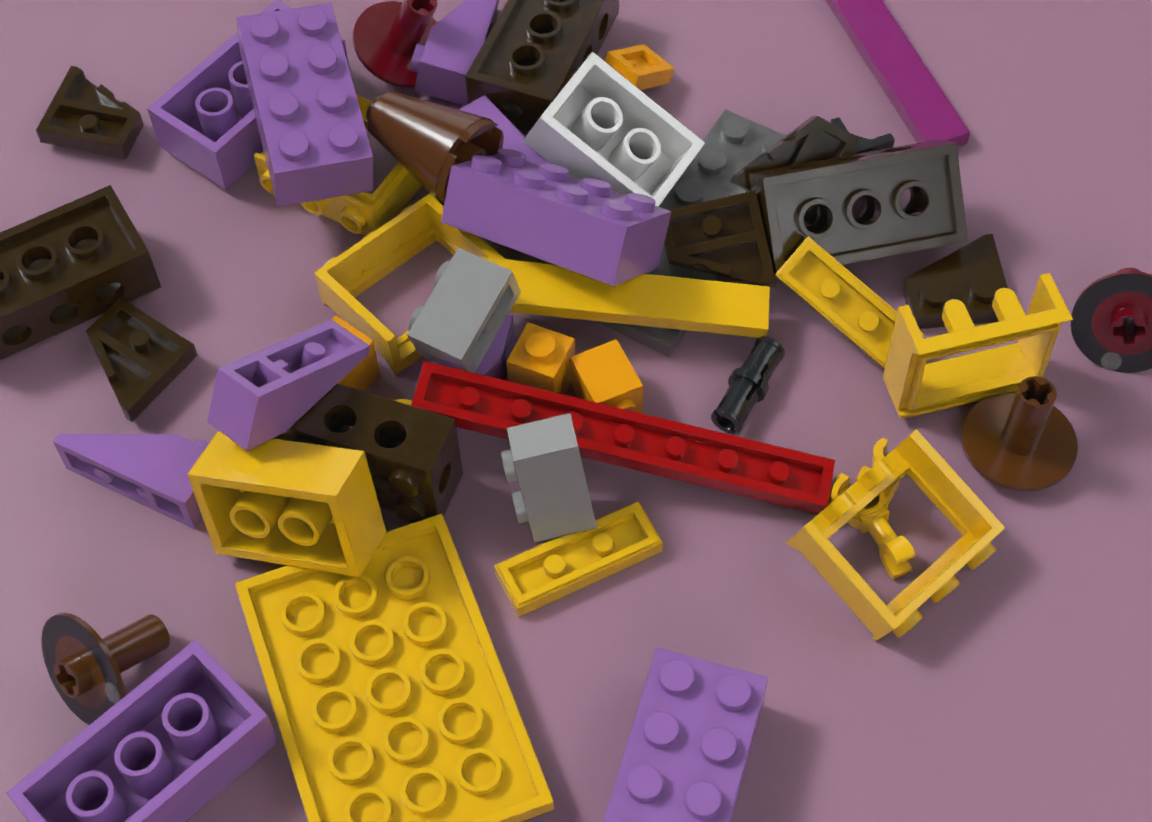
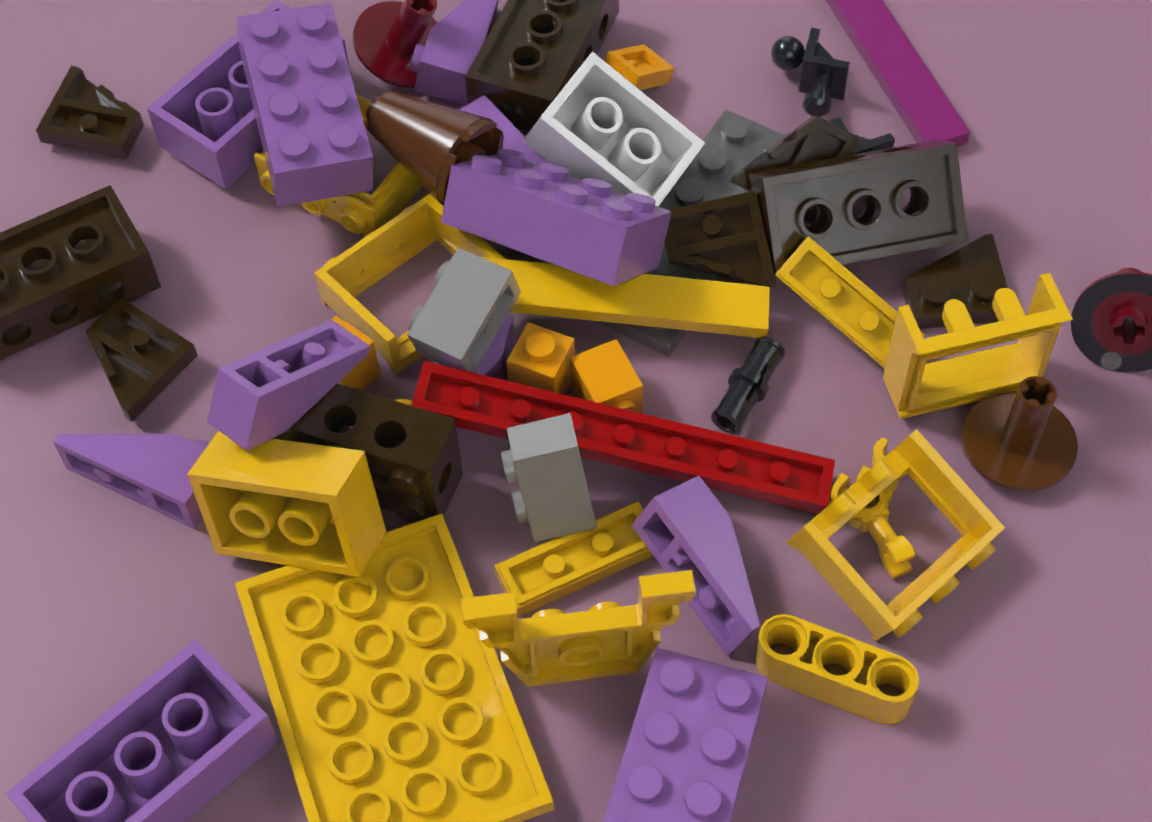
(90, 668): reddish brown piece -> none
(580, 644): none -> yellow wing
(695, 533): none -> medium lavender slope
(820, 73): none -> black piece
(820, 646): none -> yellow beam

